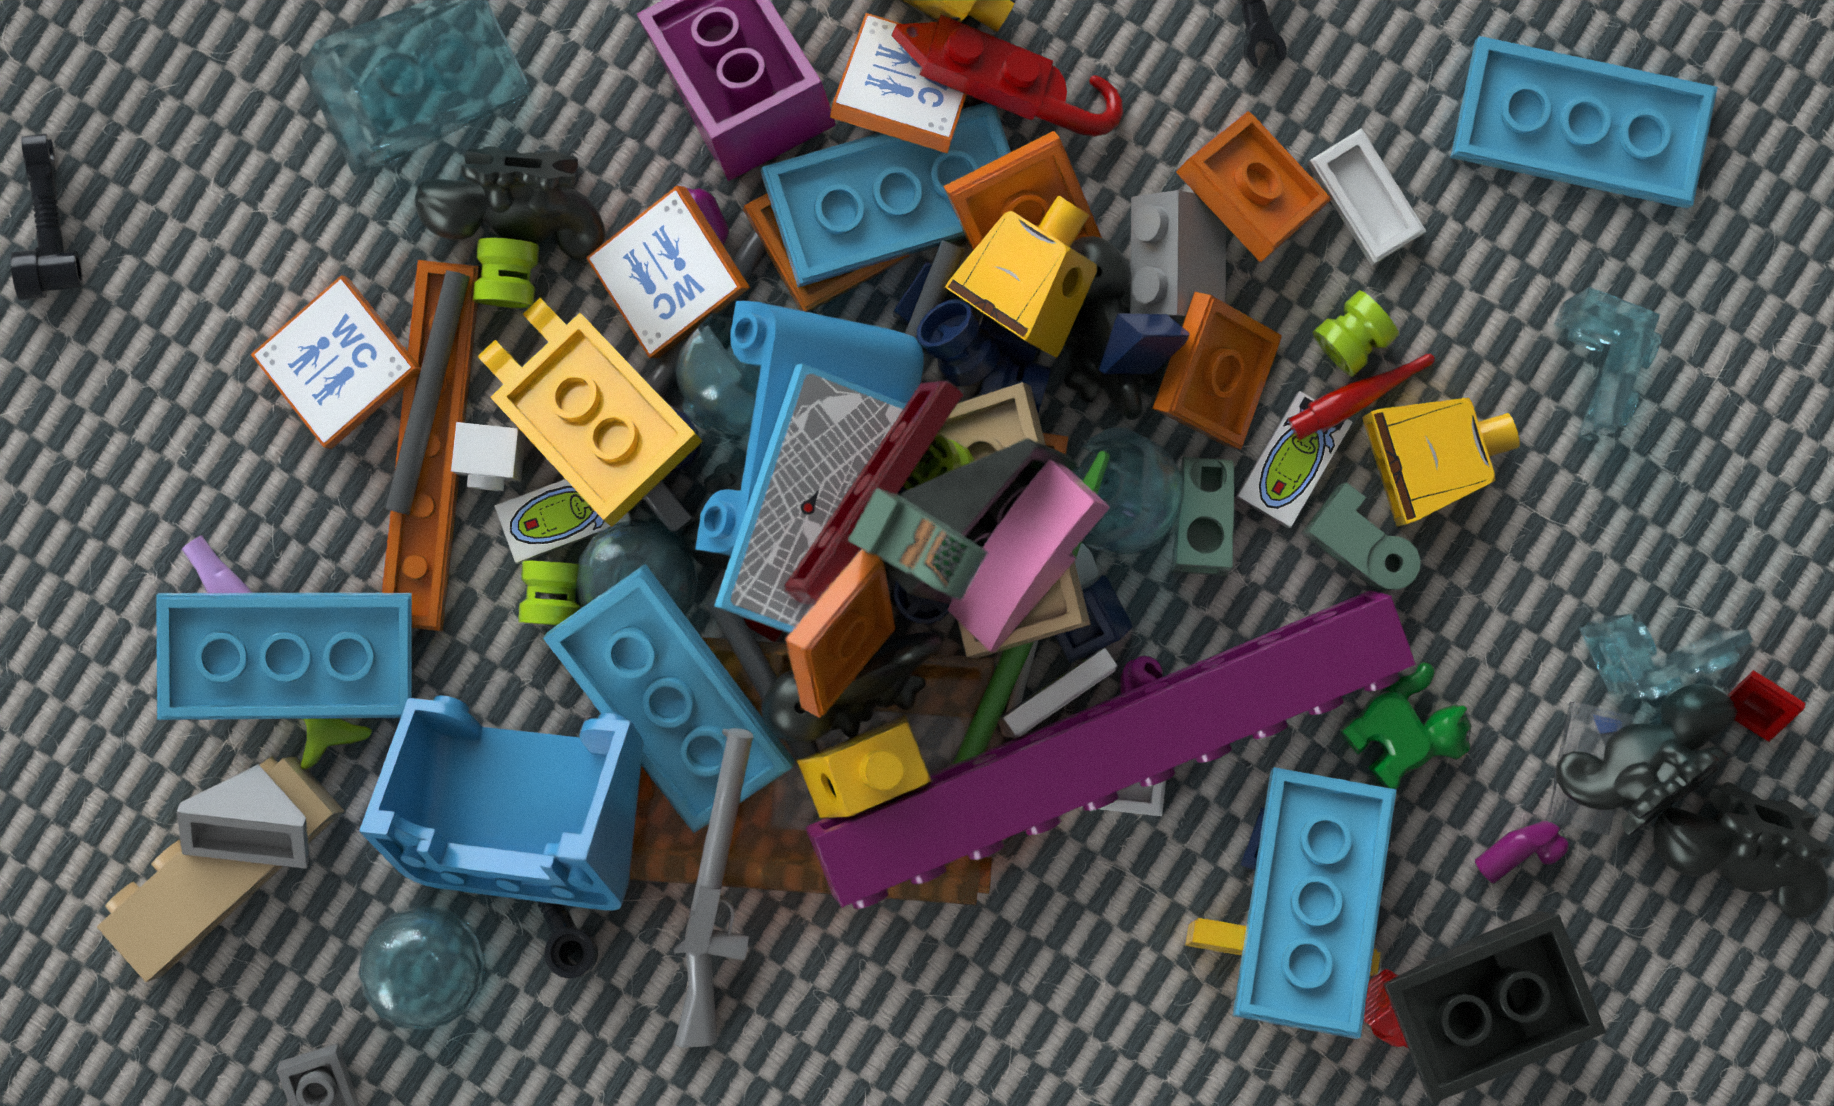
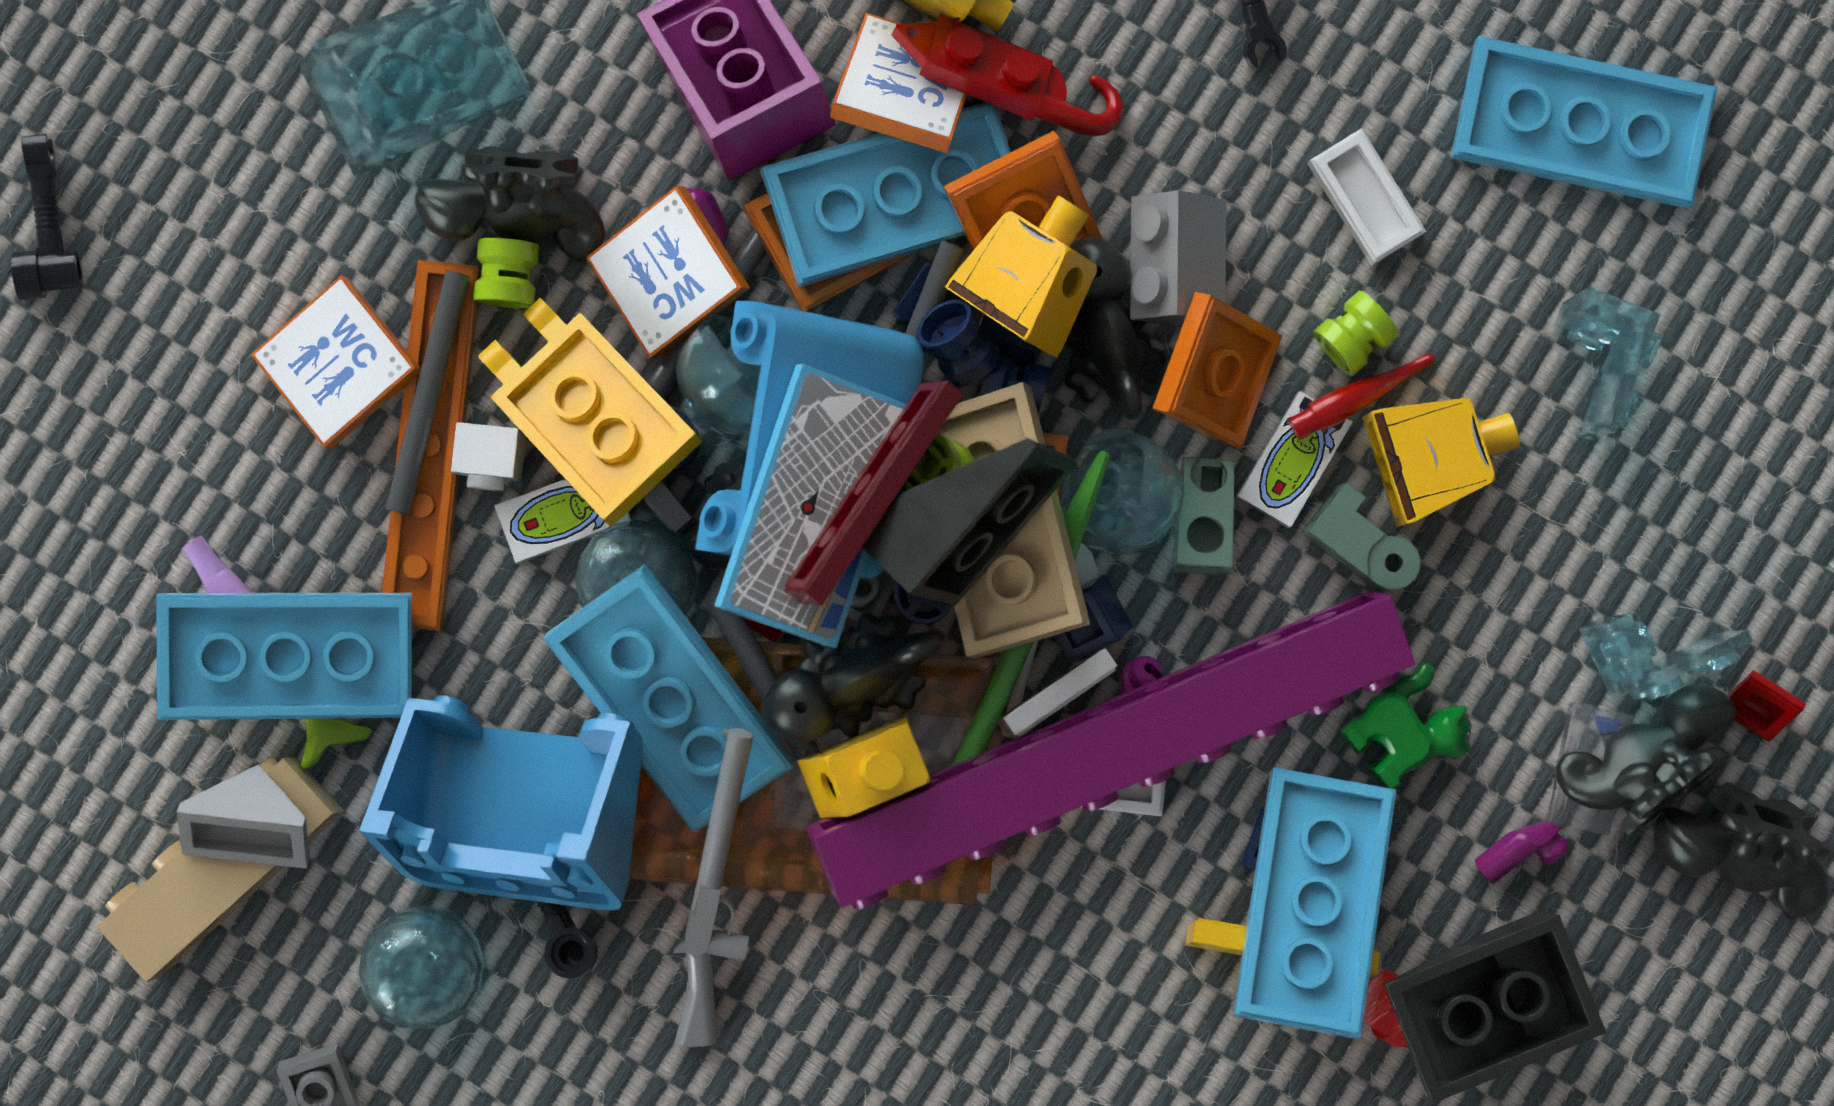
(548, 579): lime wheel -> none
(841, 633): orange tile -> none
(918, 543): sand green leg -> none
(1028, 553): bright pink slope -> none
(1142, 343): dark blue slope -> none
(1253, 186): orange tile -> none

